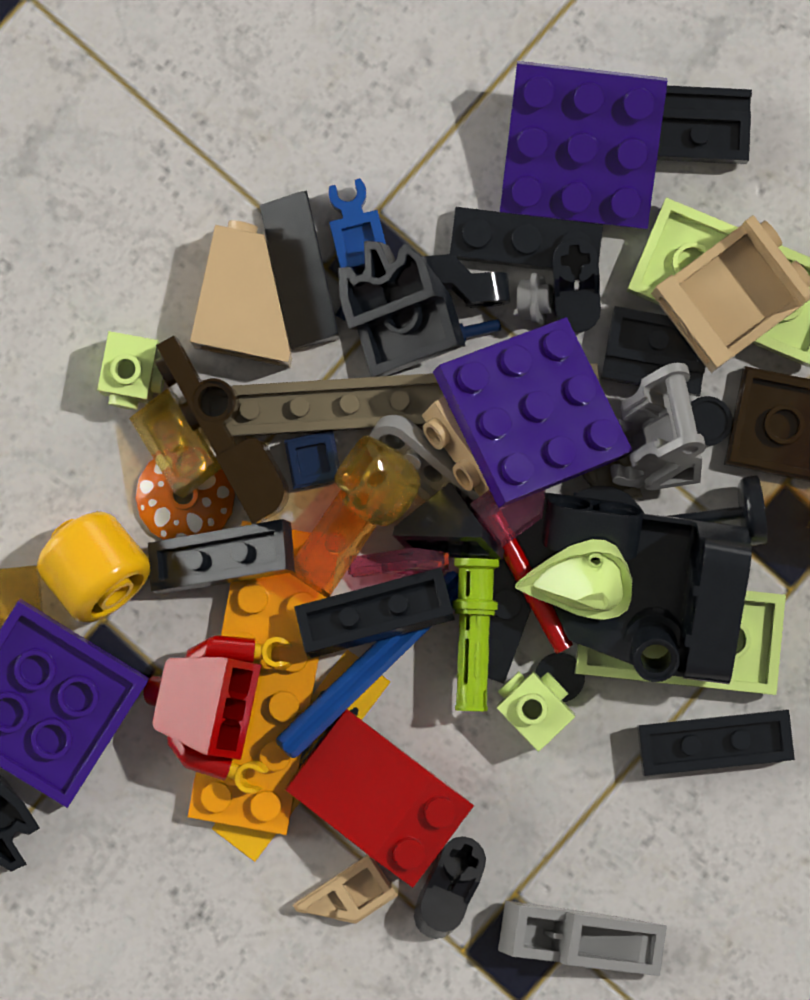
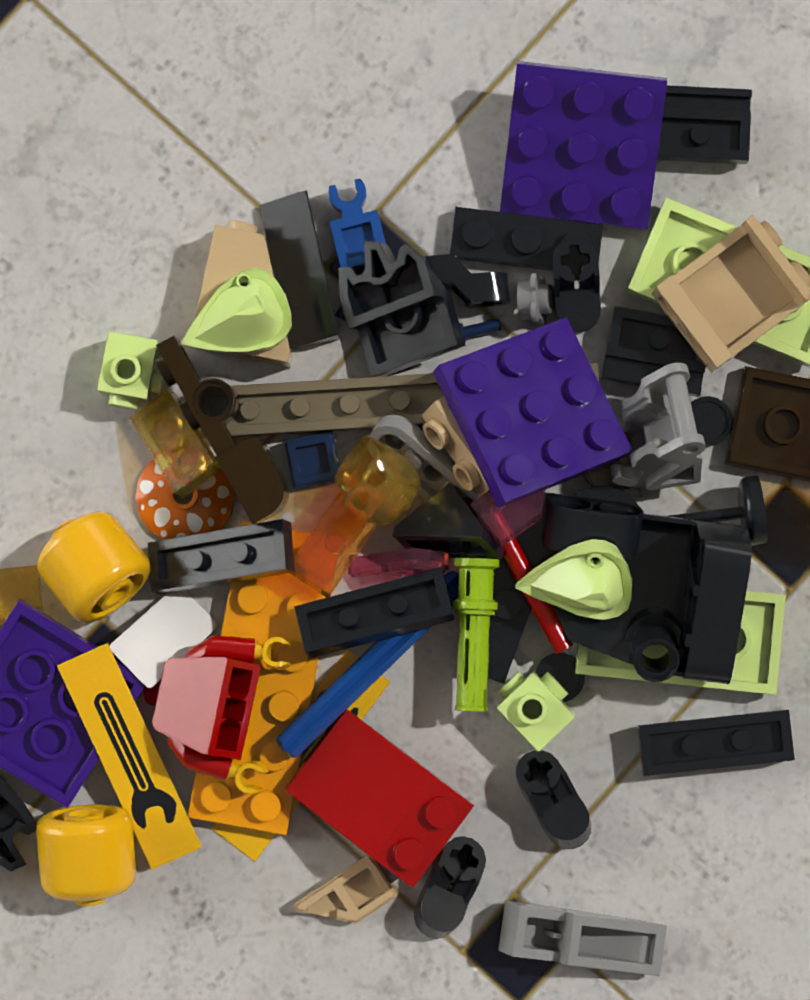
(86, 853): none -> yellow head
(129, 755): none -> yellow sticker
(162, 634): none -> white sticker
(242, 317): none -> yellowish green piece
(539, 779): none -> black piece

